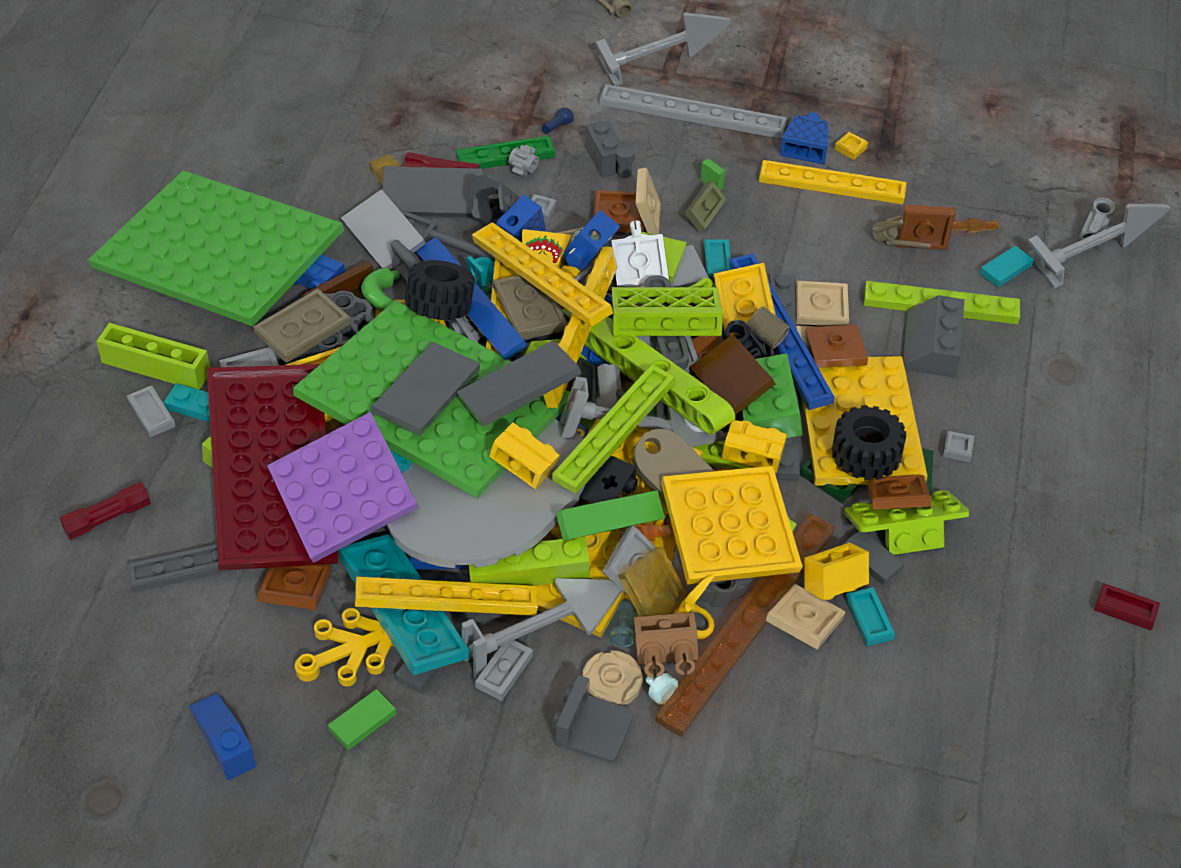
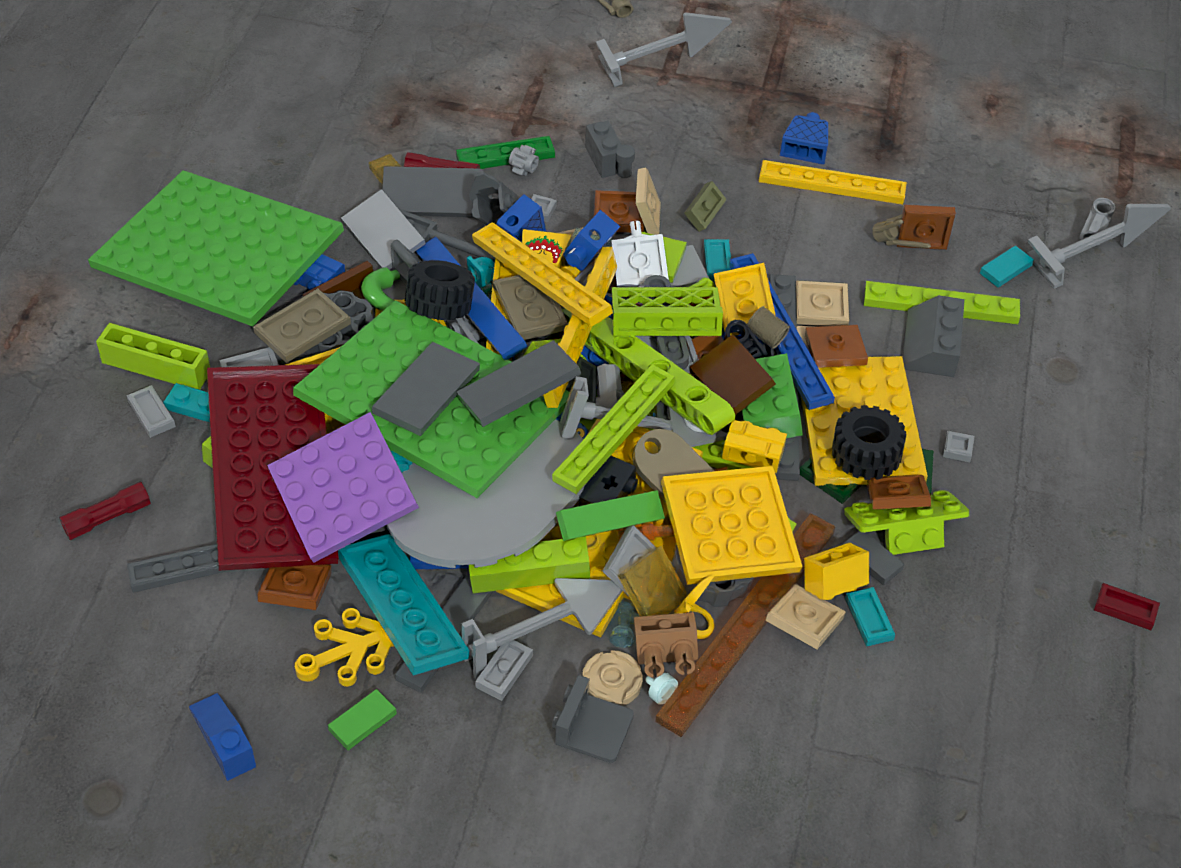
(445, 596): yellow plate -> none
(524, 455): yellow brick -> none
(562, 117): dark blue bar -> none
(693, 111): light grey tile -> none
(712, 172): bright green tile -> none
(851, 145): yellow tile -> none
(974, 225): clear orange bar -> none

